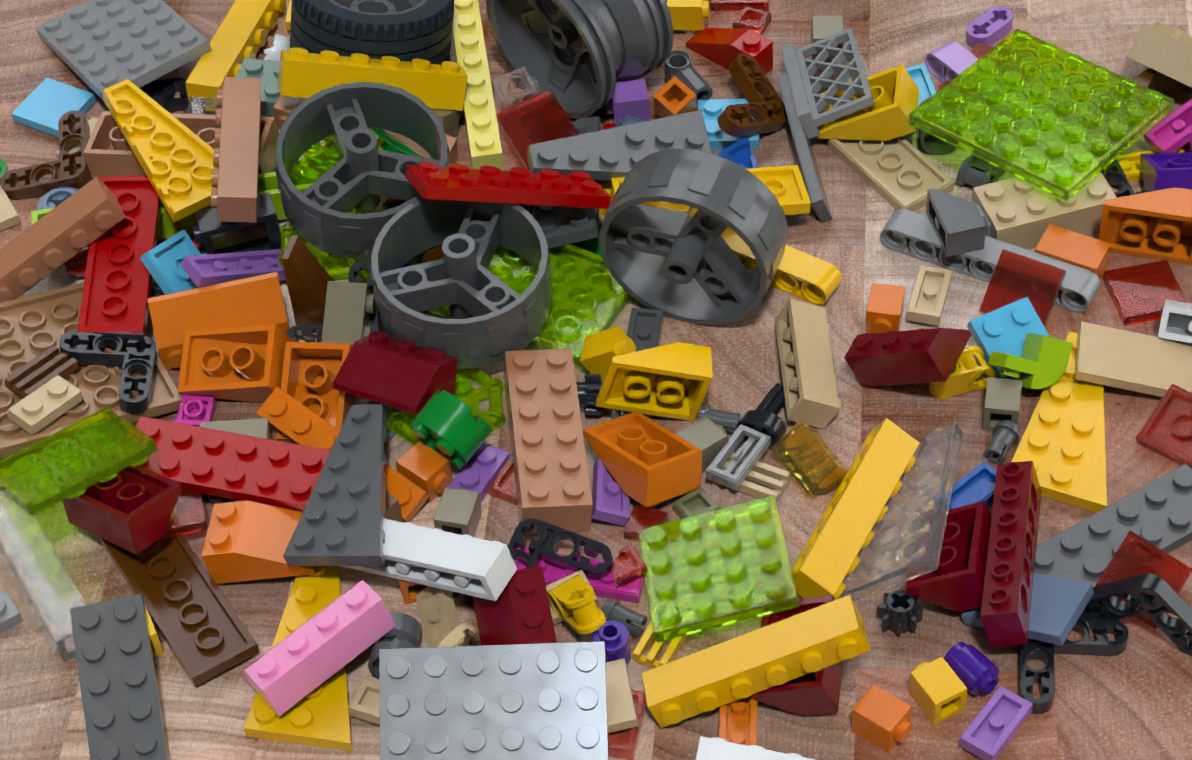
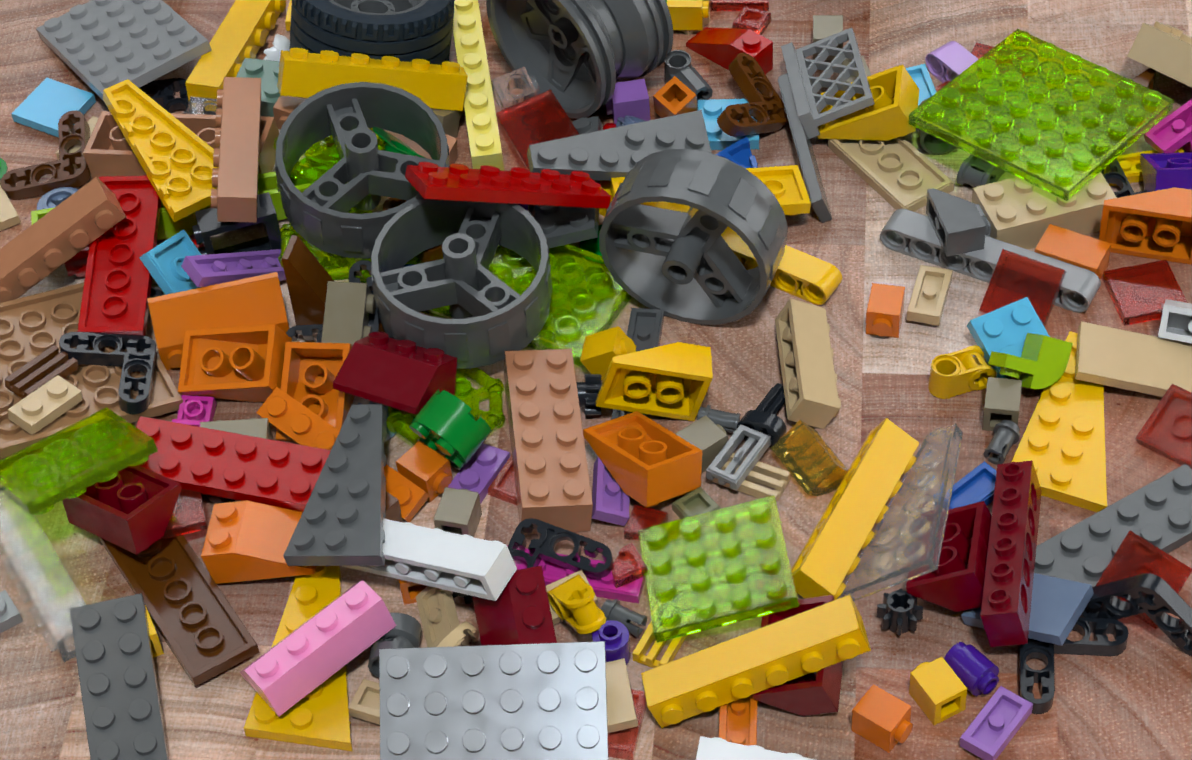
(906, 356): dark red slope -> none
(985, 25): medium lavender beam -> none

